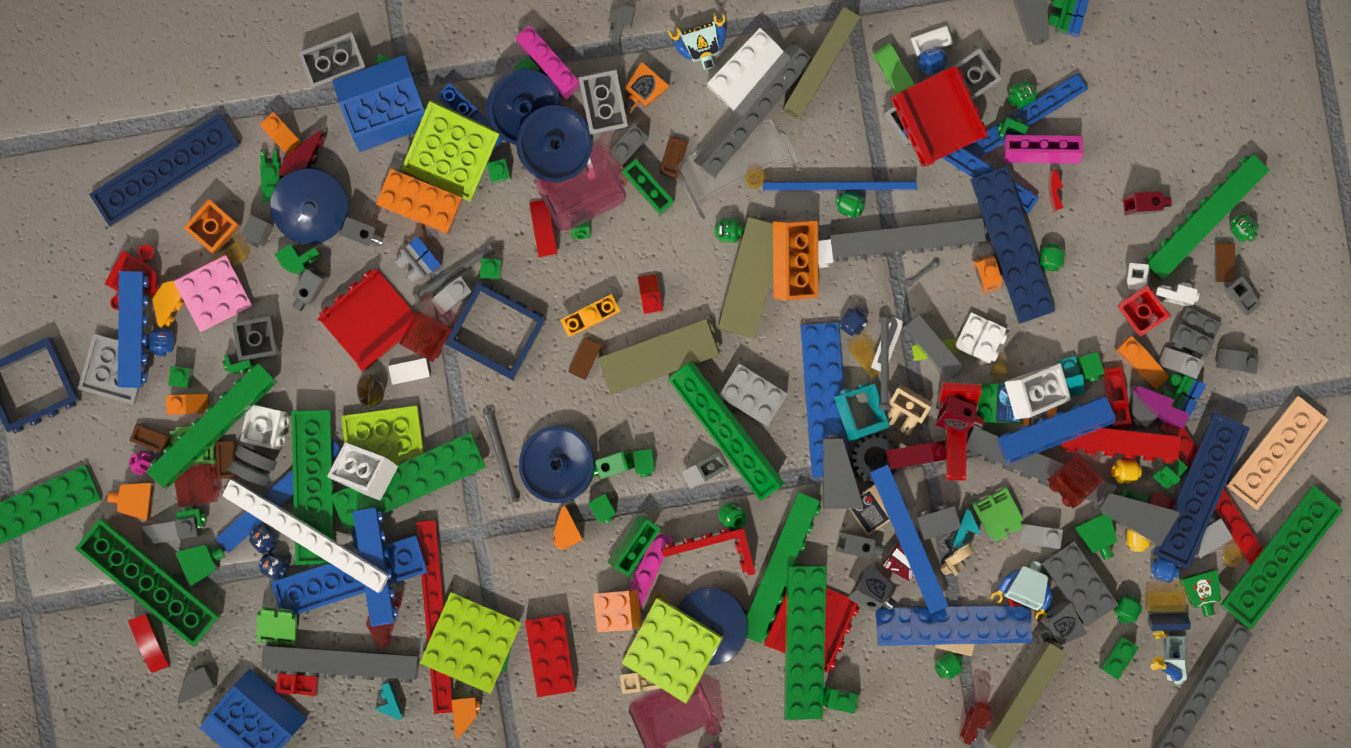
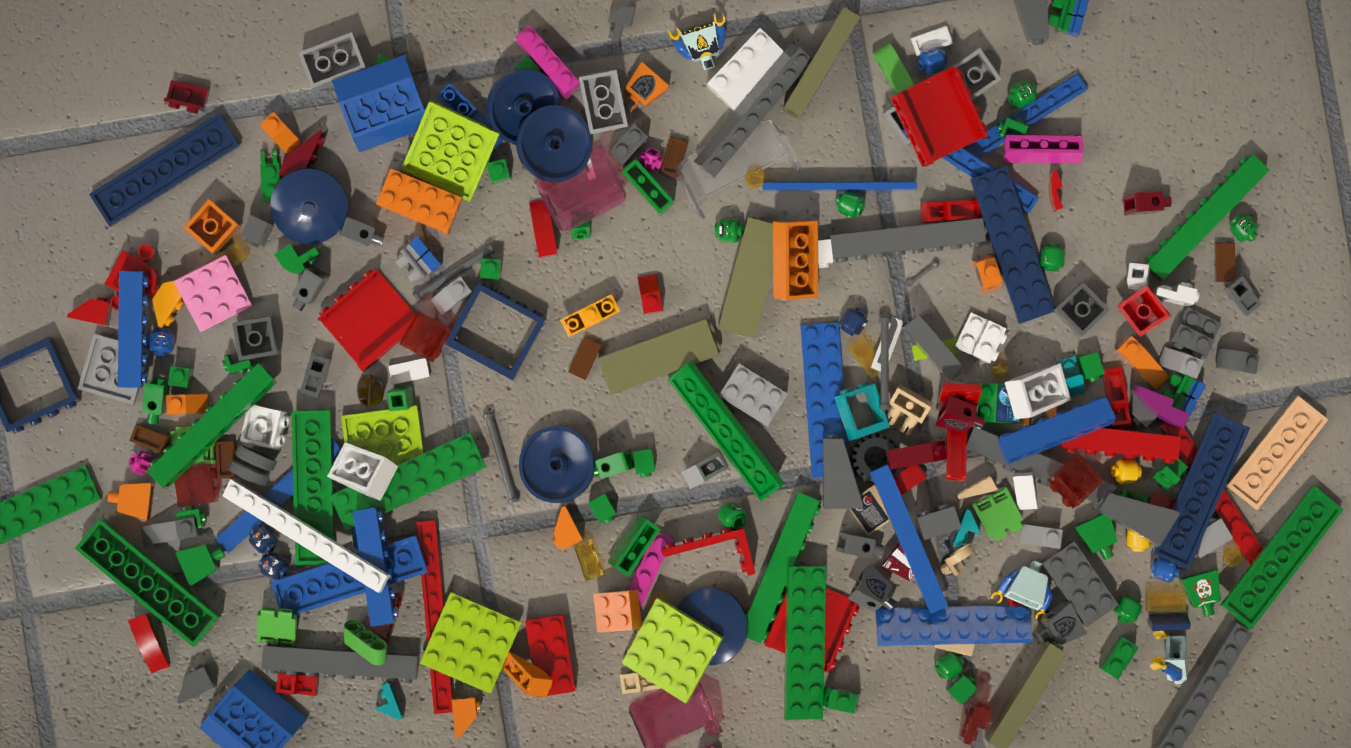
(93, 311): none -> red slope
(155, 391): none -> green torso
(186, 96): none -> dark red bracket
(315, 376): none -> dark grey brick
(365, 642): none -> bright green beam
(400, 398): none -> green brick
(527, 676): none -> orange slope
(588, 559): none -> clear yellow plate
(651, 159): none -> dark pink gear
(909, 478): none -> red slope
(949, 211): none -> red slope
(962, 688): none -> green brick
(980, 487): none -> tan slope
(1025, 491): none -> white tile
(1081, 309): none -> dark grey brick

